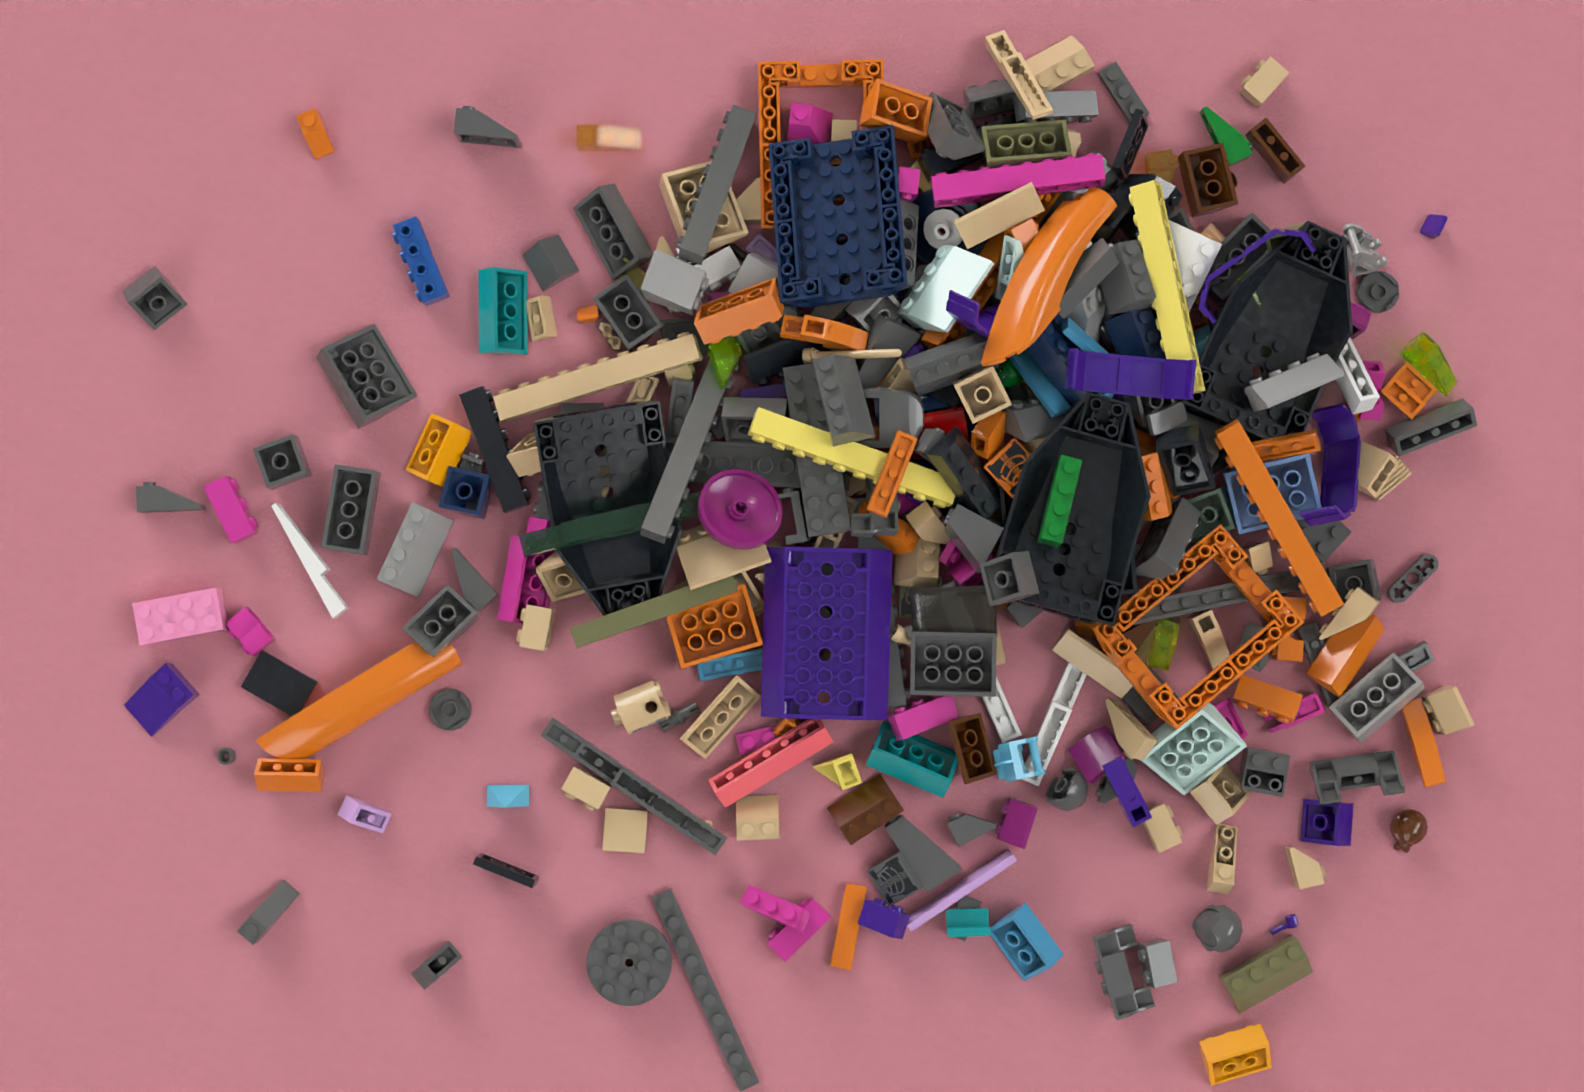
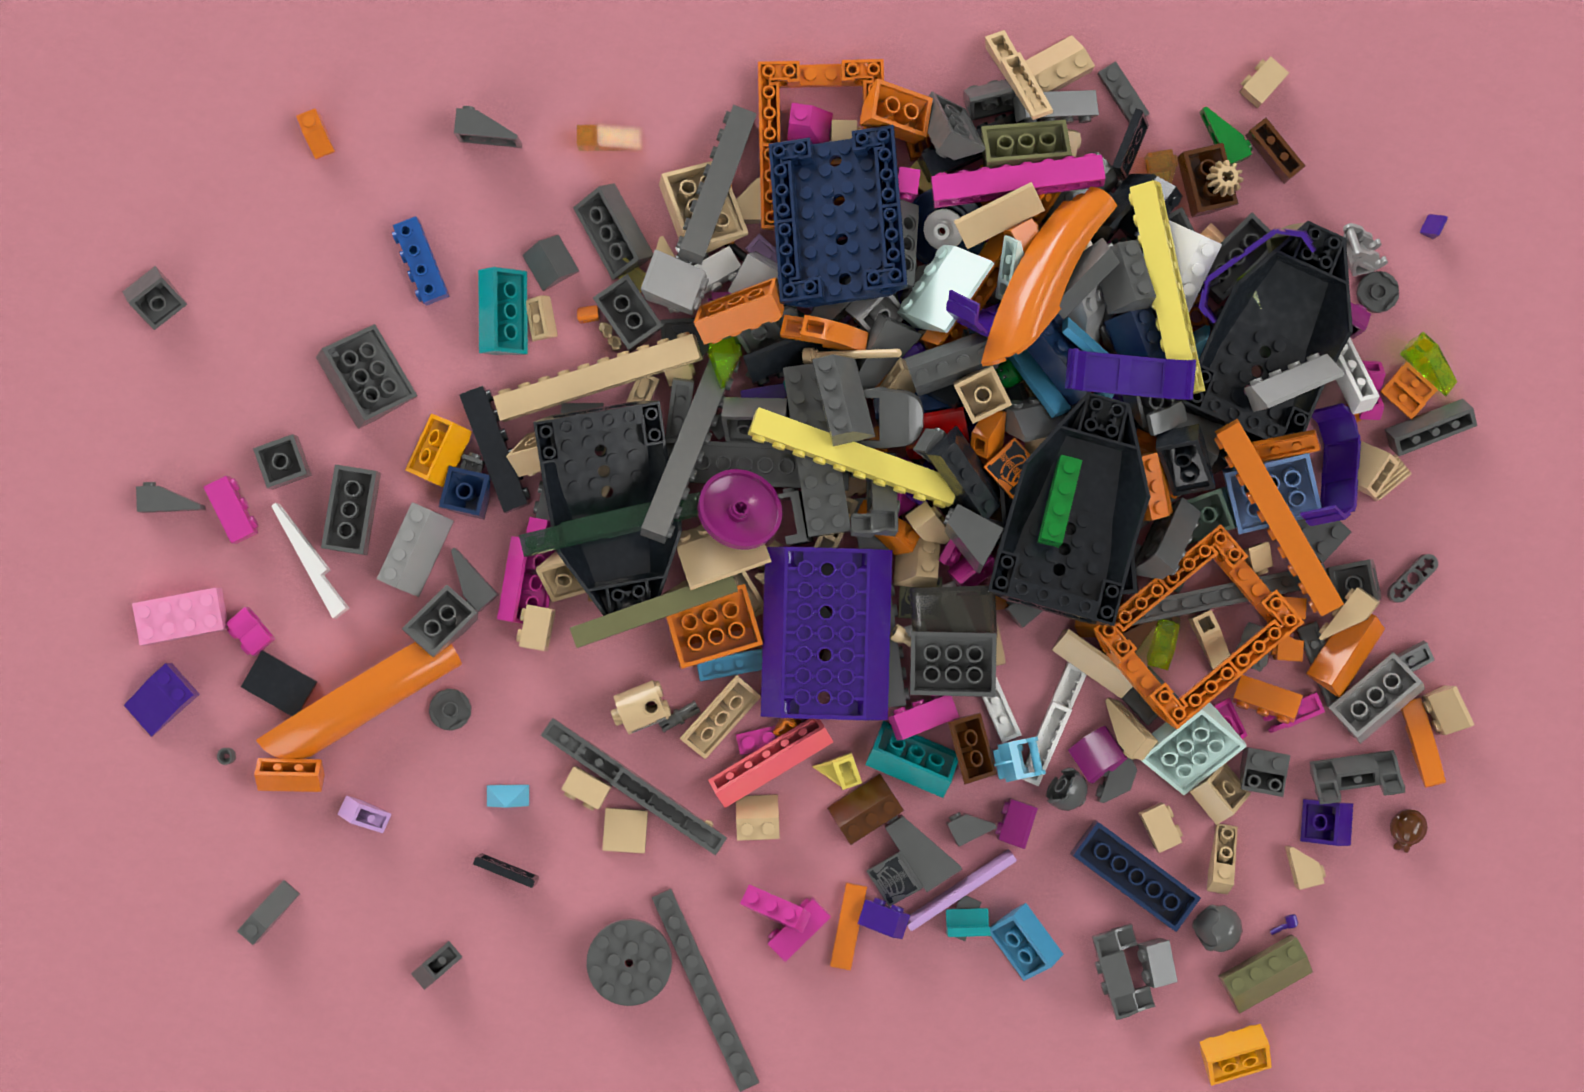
(891, 474): orange tile -> none
(1009, 578): dark grey slope -> none
(1126, 792): dark purple slope -> none
(1135, 875): none -> dark blue brick
(1217, 175): none -> tan gear

